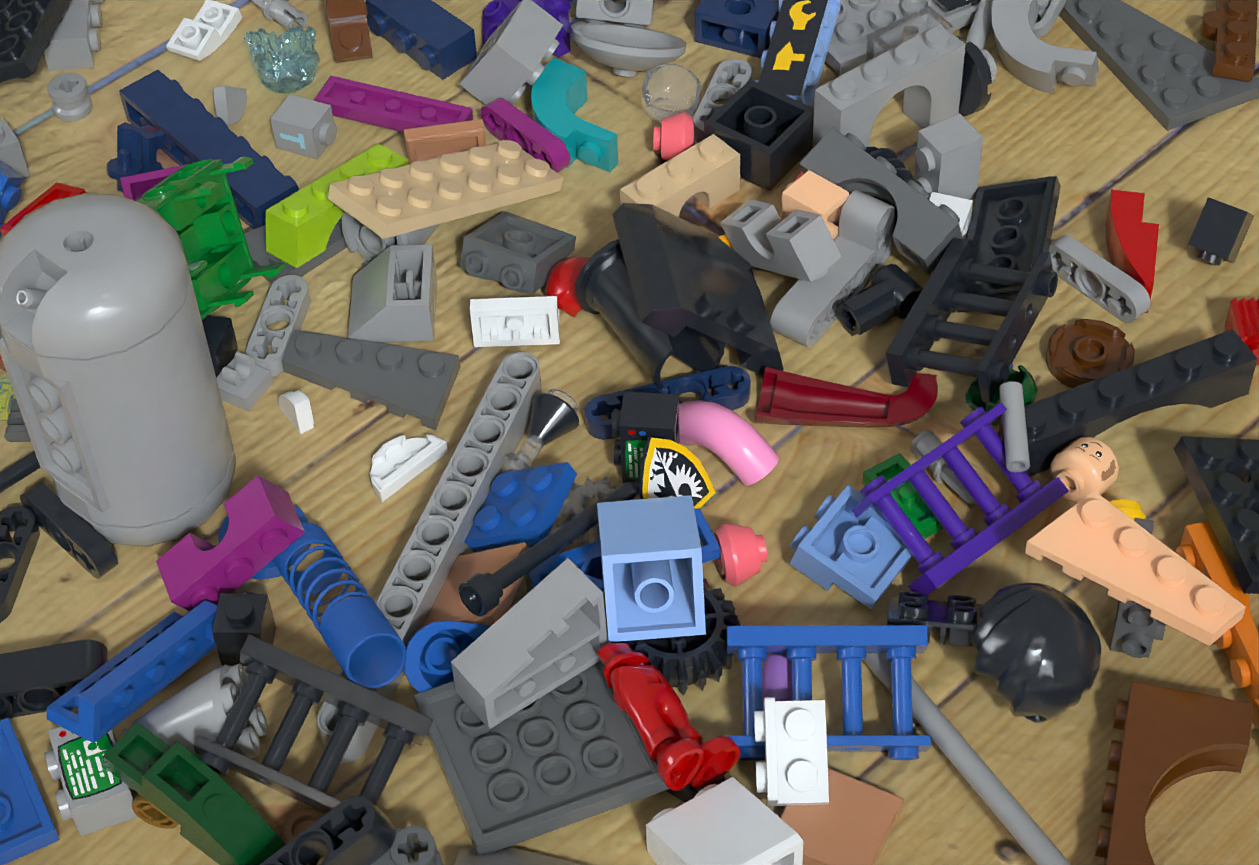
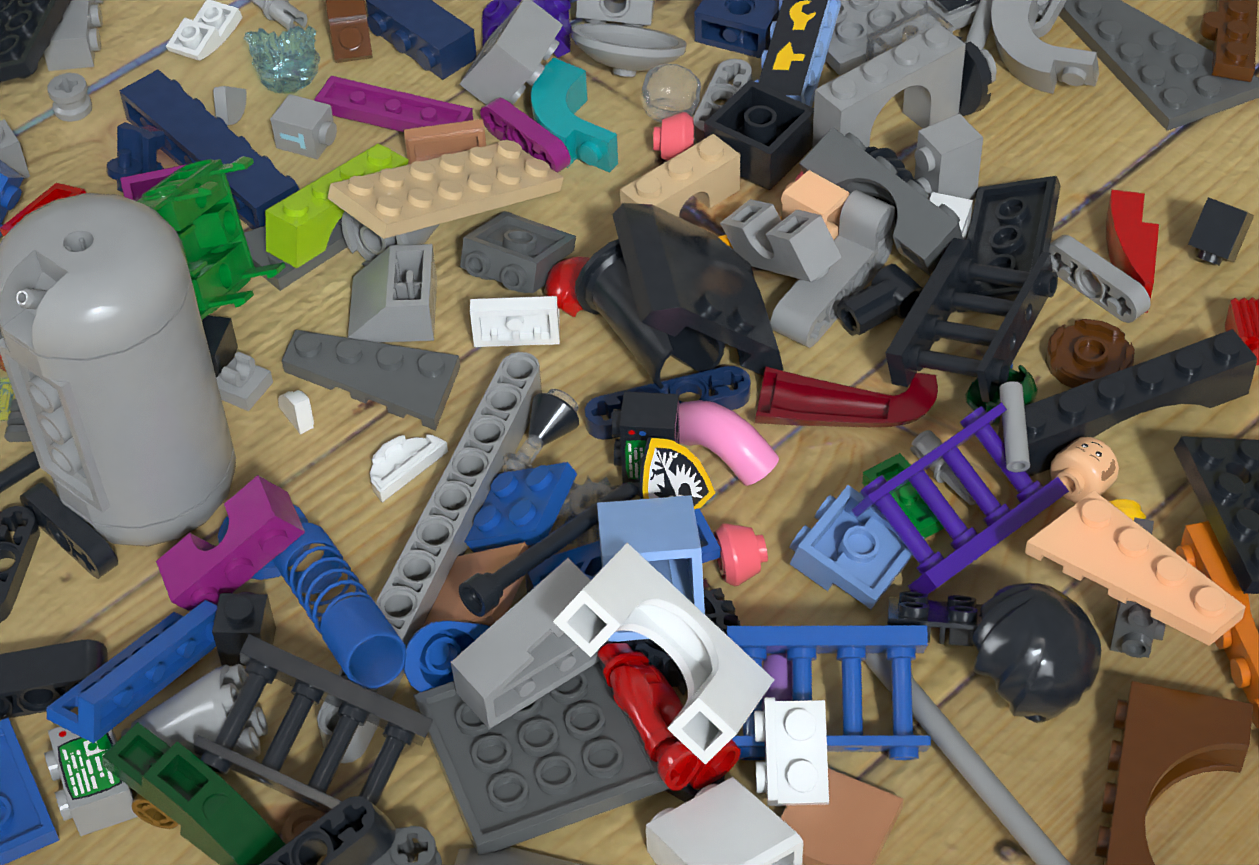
(276, 310): light grey beam -> none
(719, 675): none -> white arch

